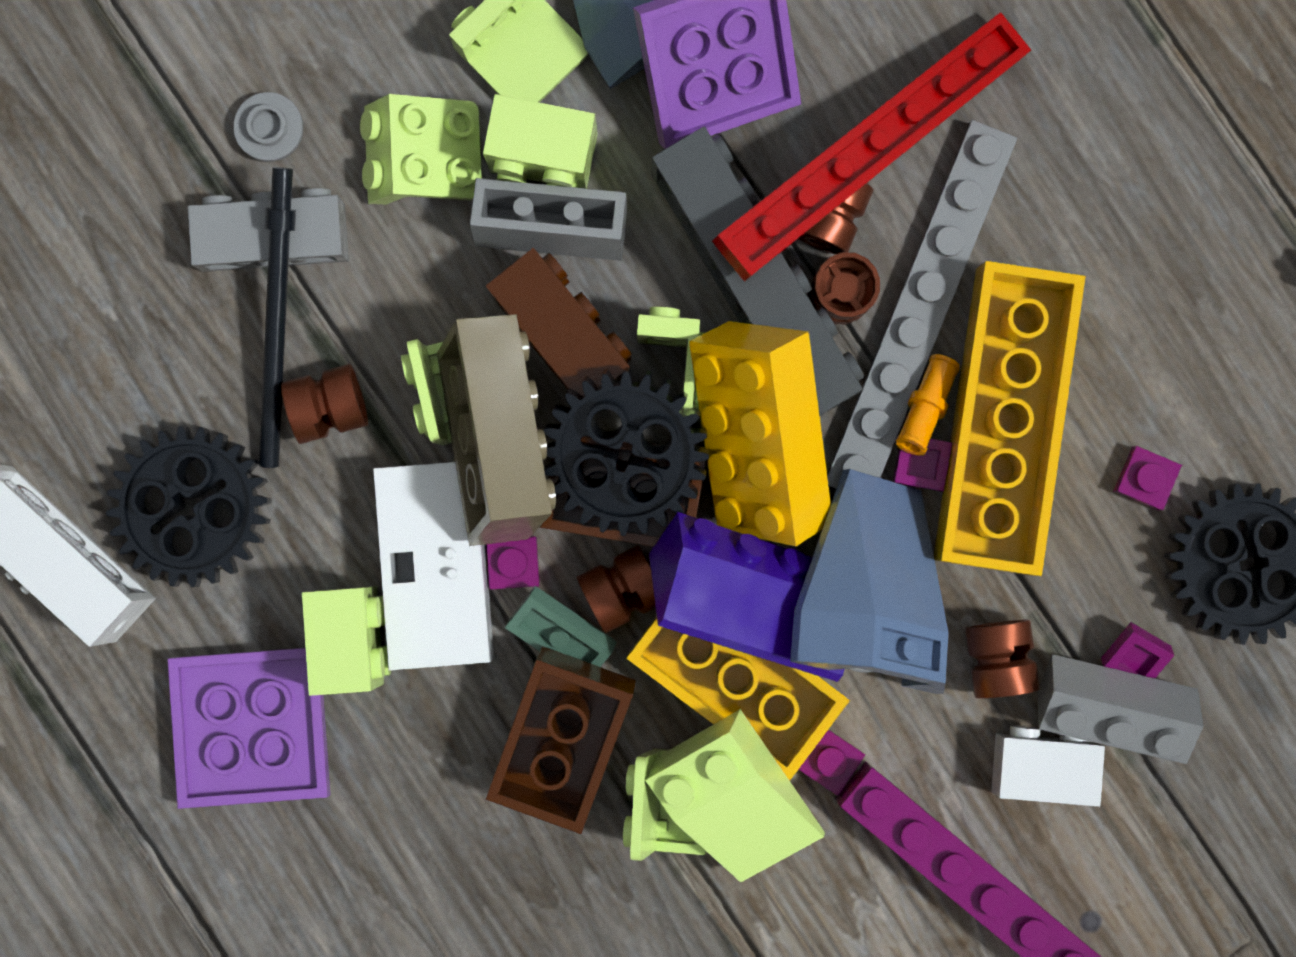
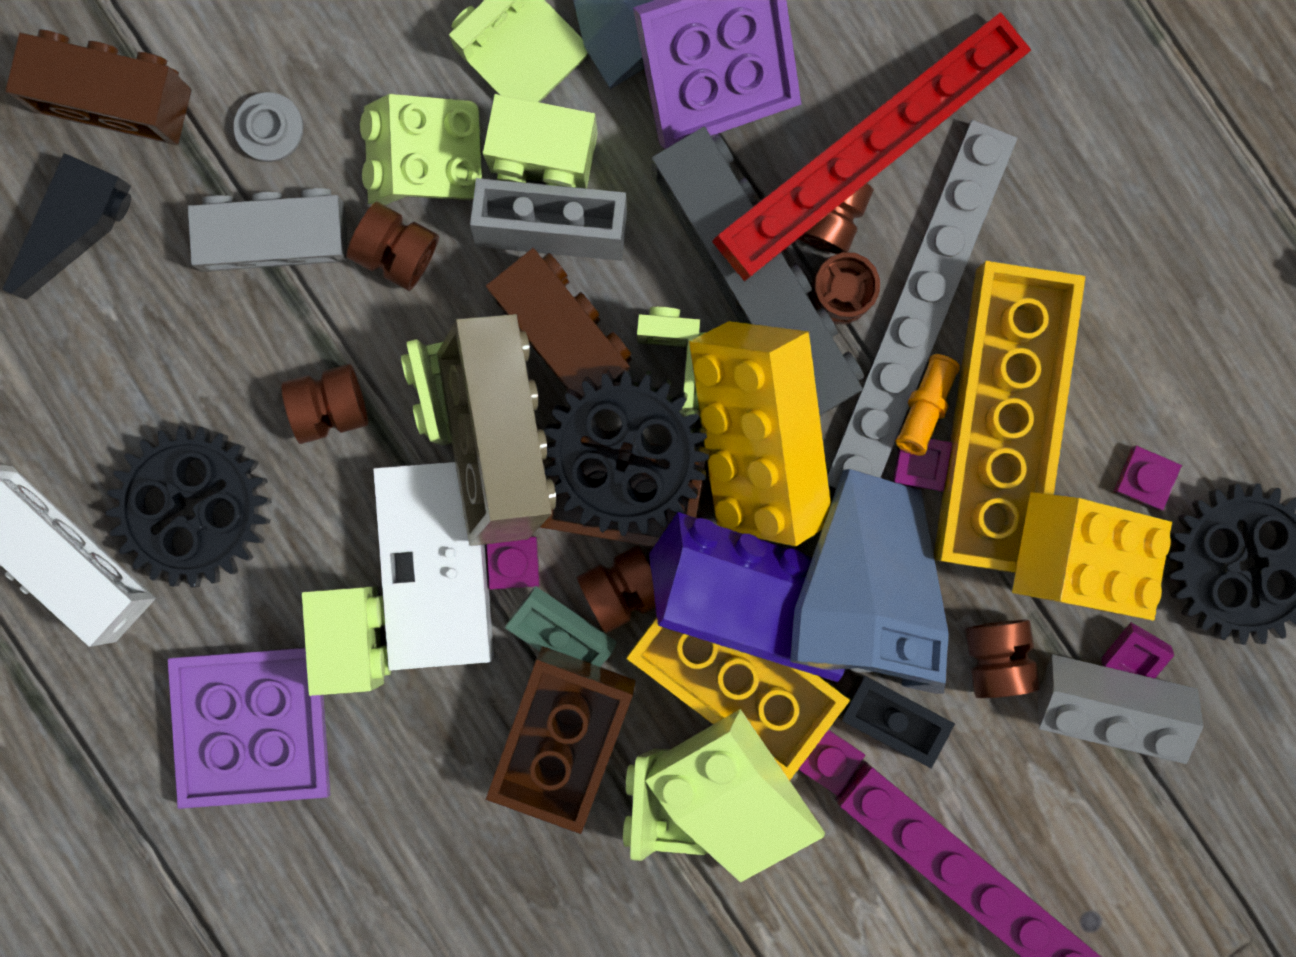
(71, 219): none -> black slope
(99, 86): none -> reddish brown brick
(280, 221): black bar -> none
(388, 244): none -> copper wheel
(896, 720): none -> black brick
(1047, 768): white brick -> none
(1092, 555): none -> yellow brick

